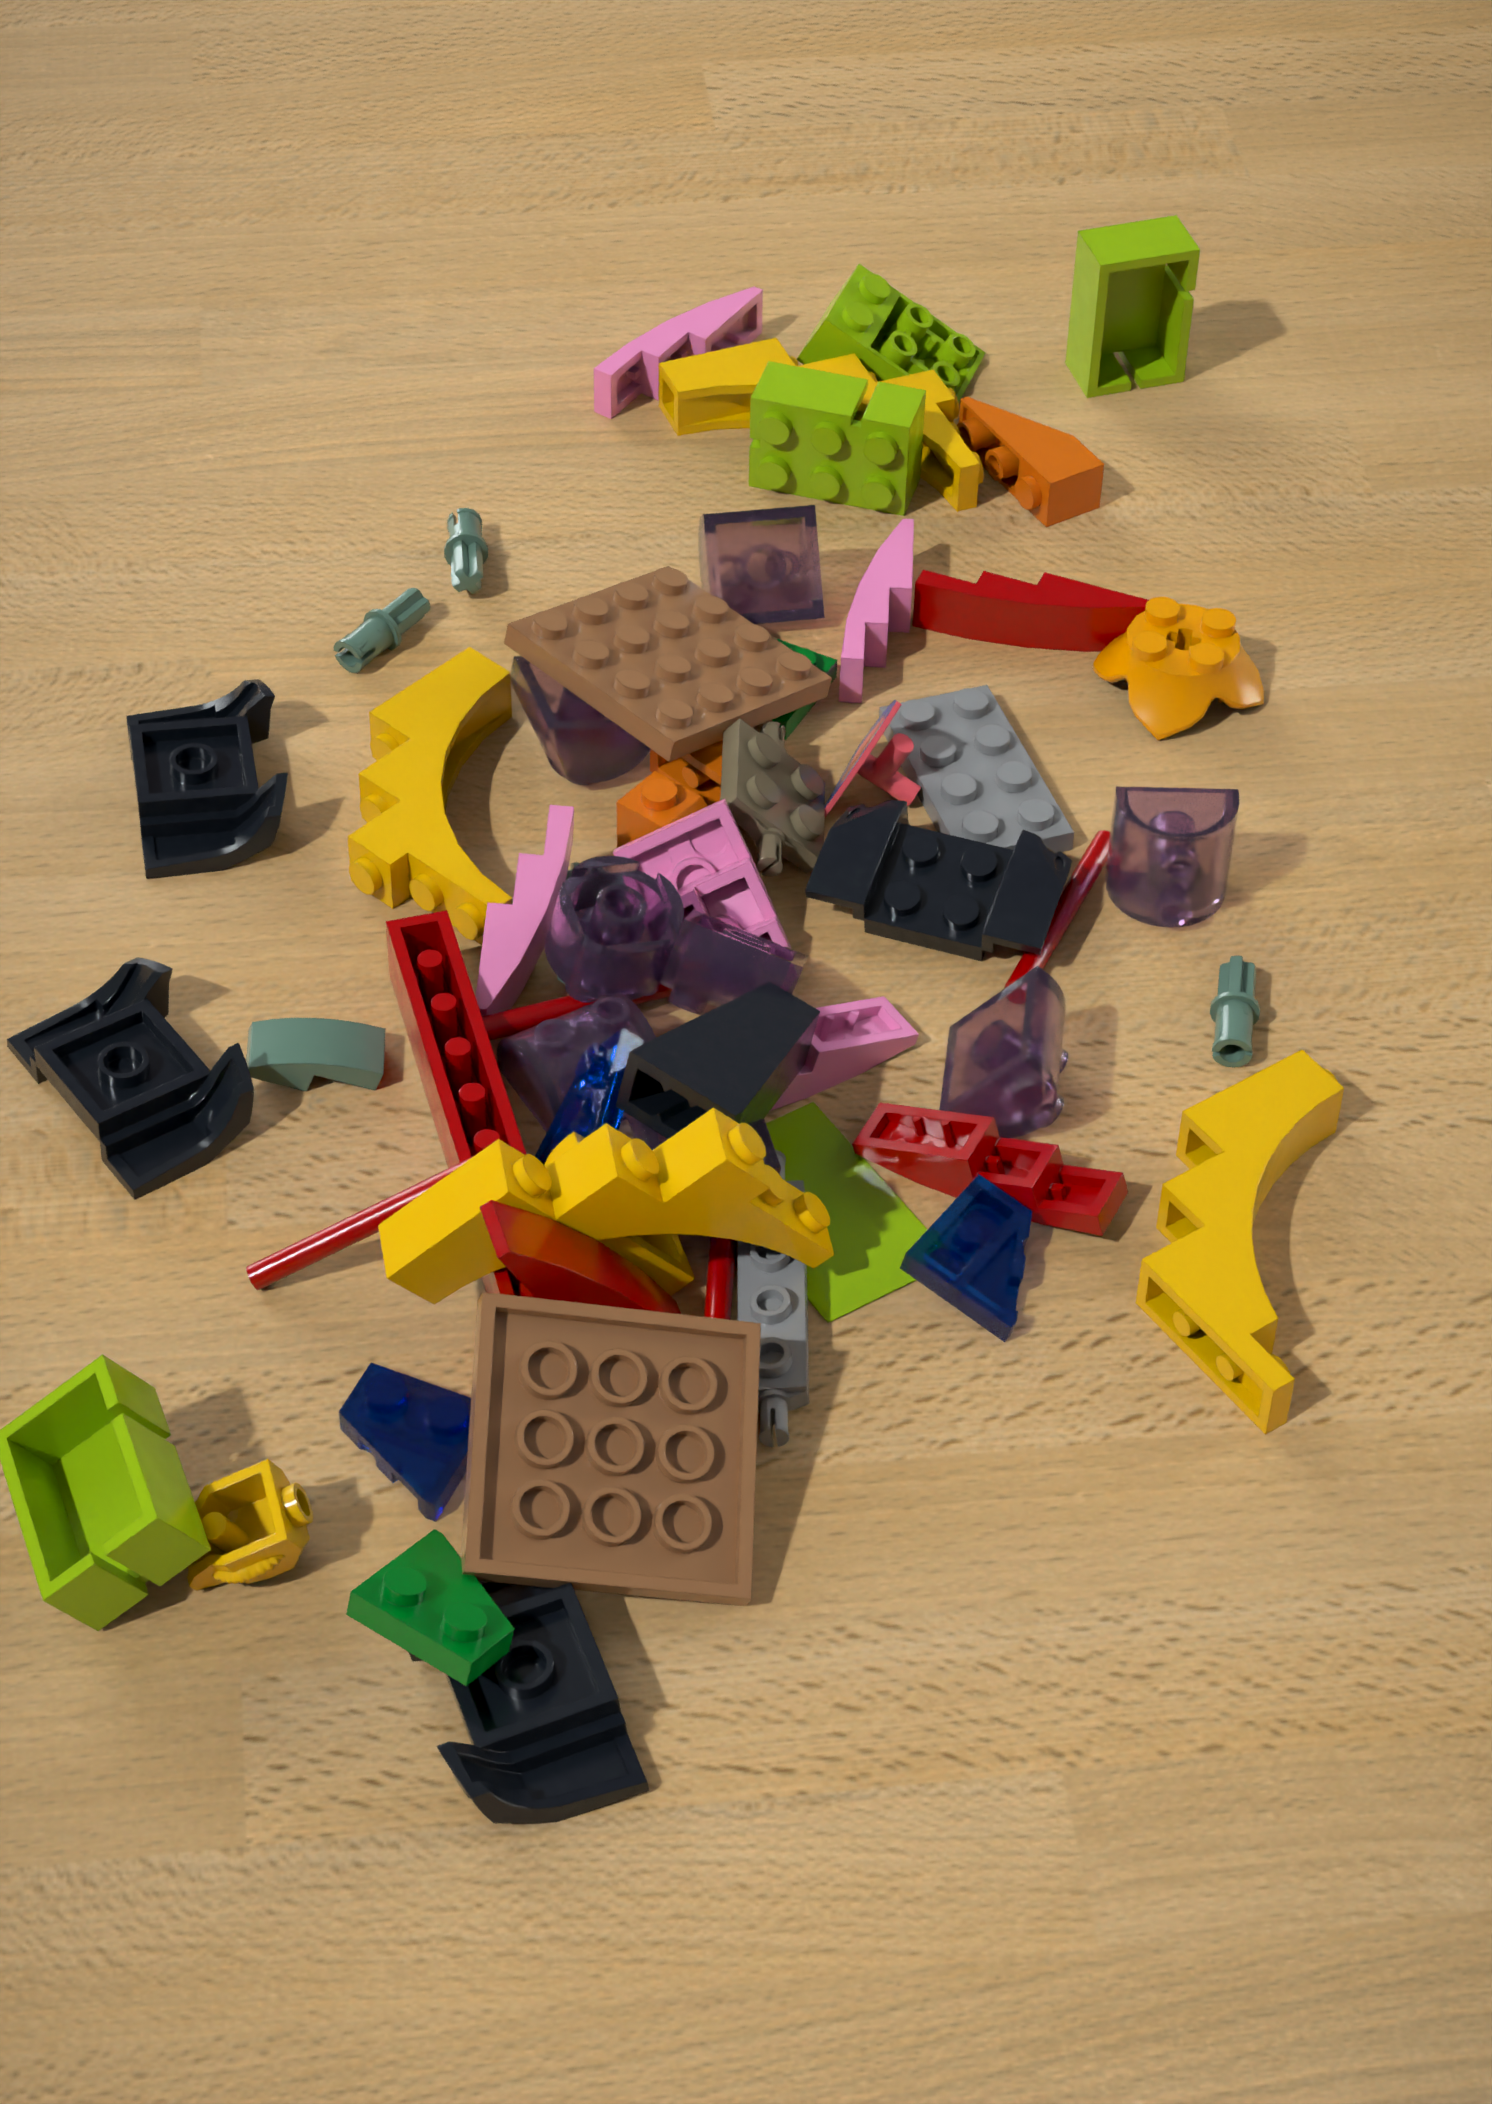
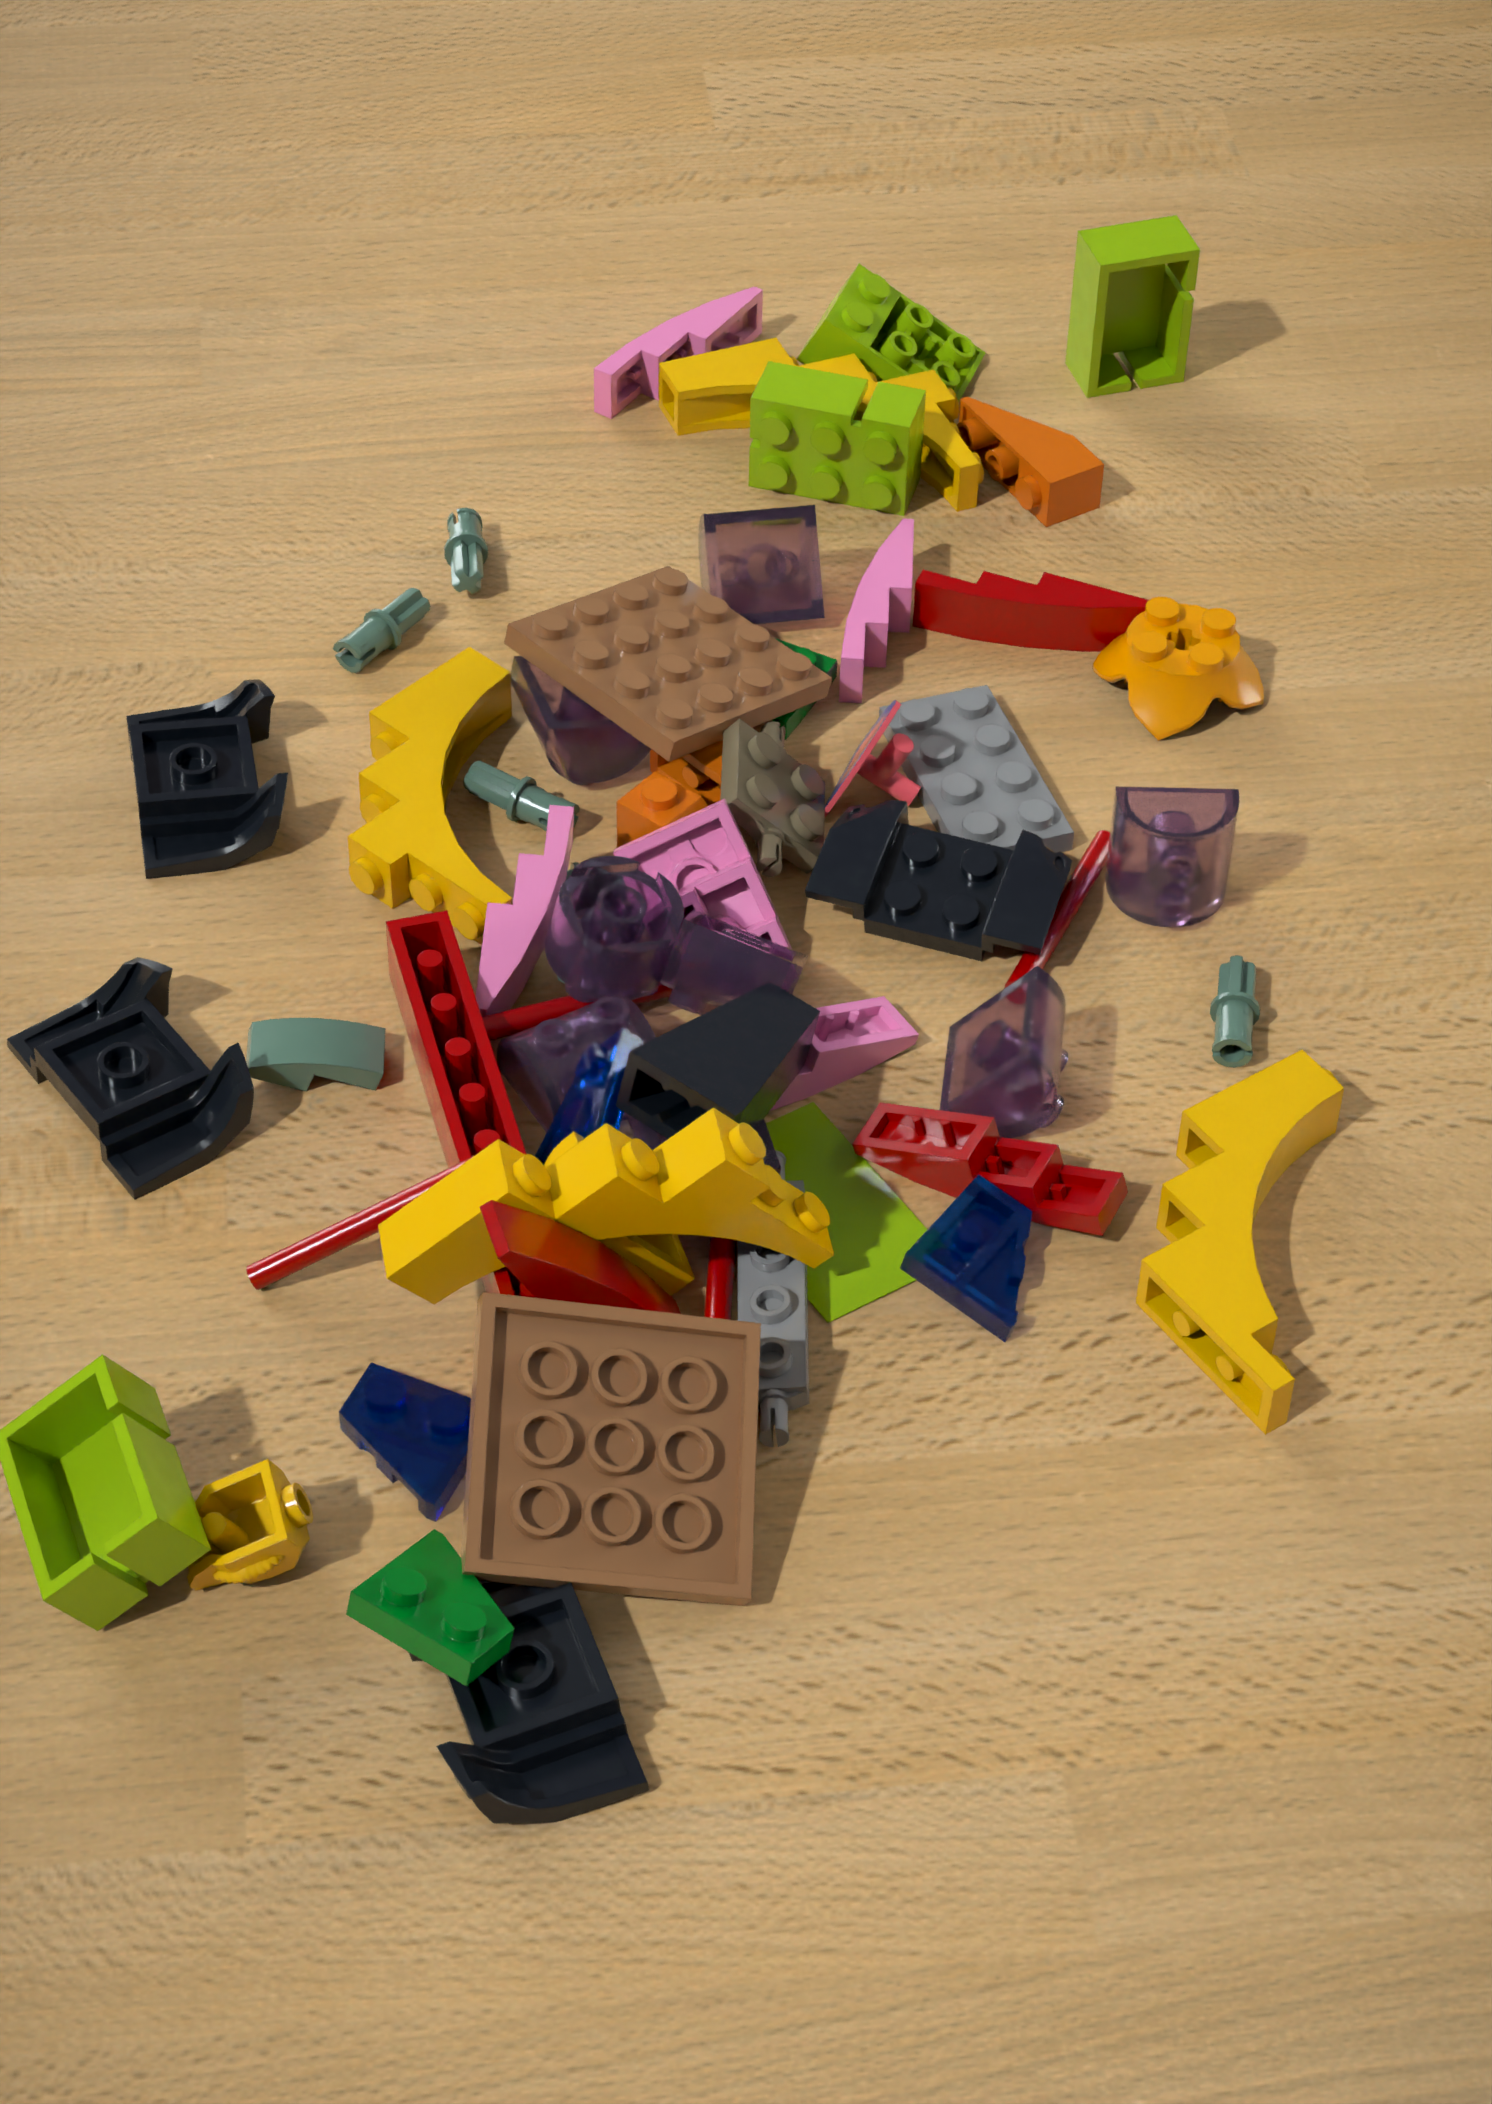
(518, 797): none -> sand green axle

